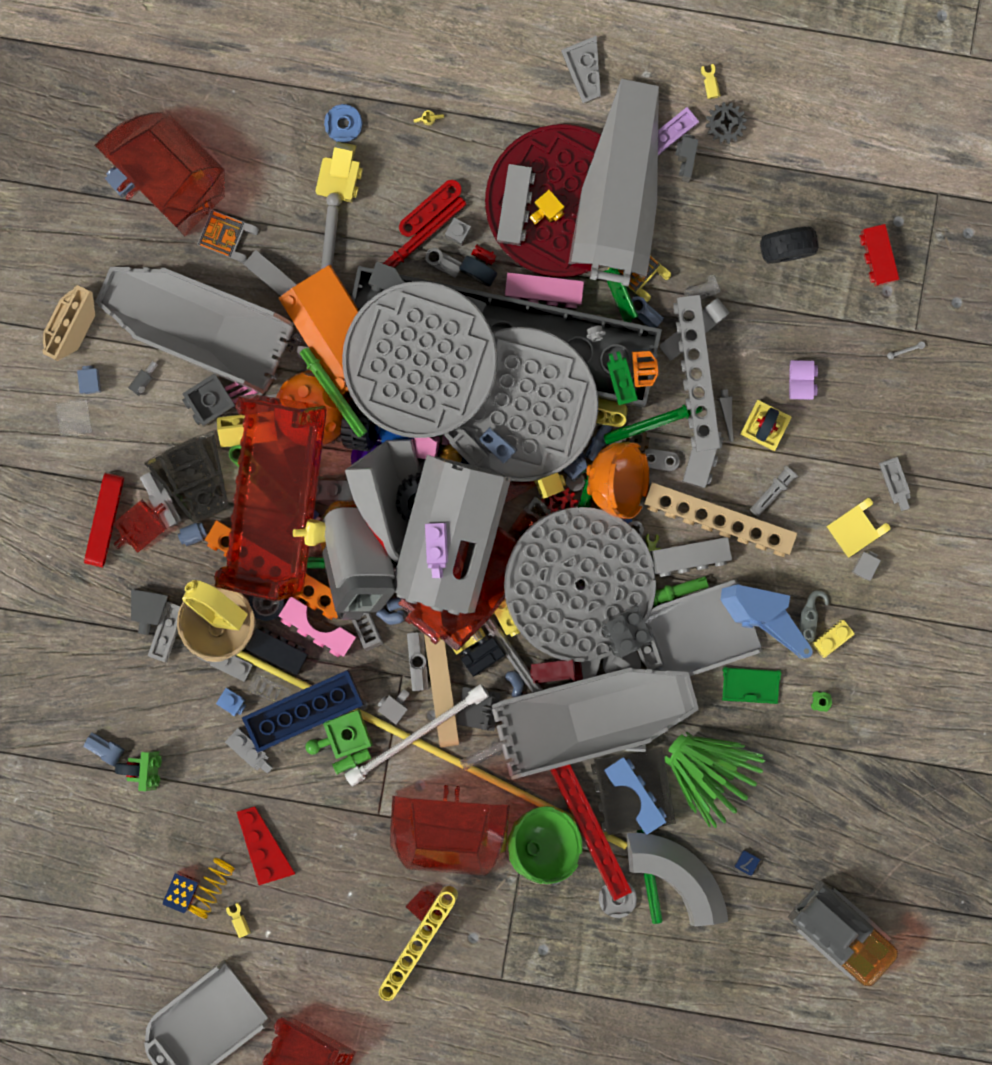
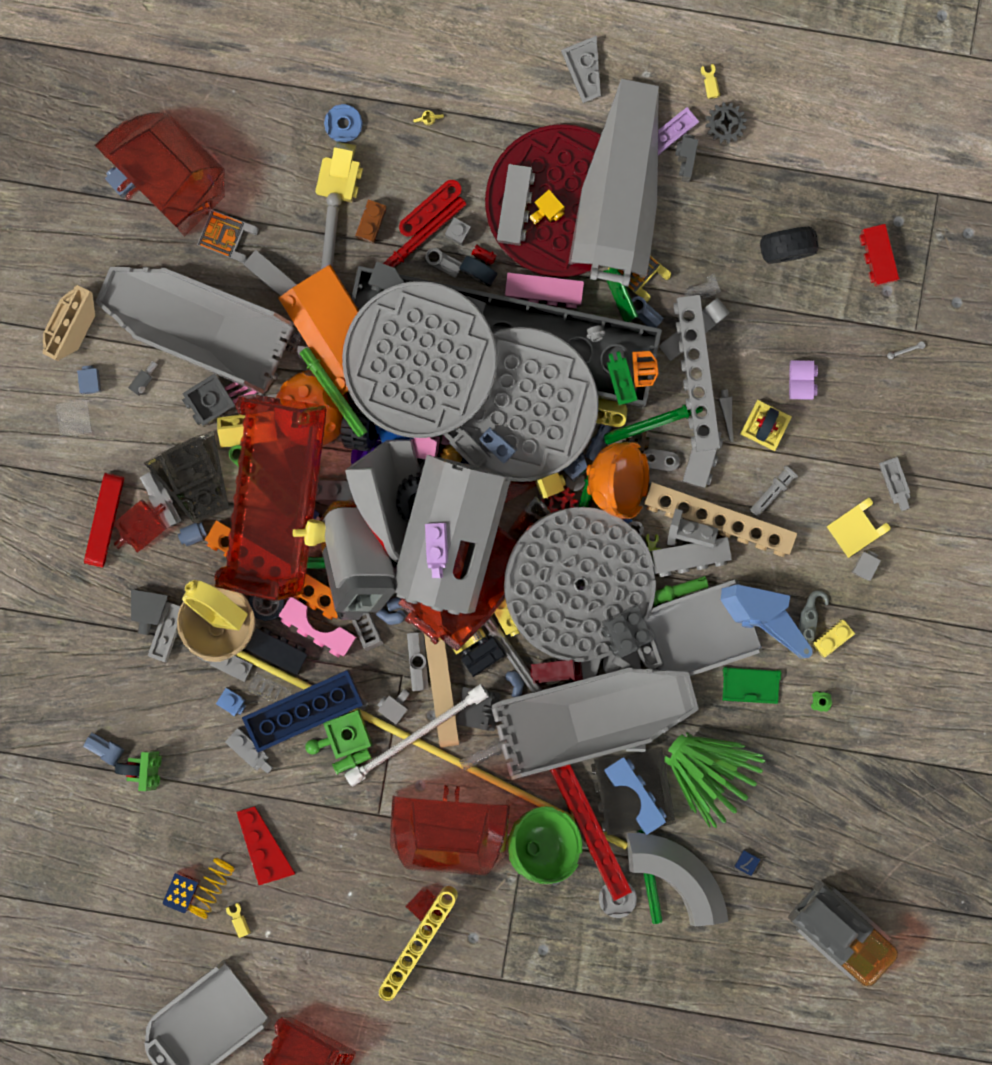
(371, 221): none -> dark orange brick
(691, 531): none -> light grey bracket

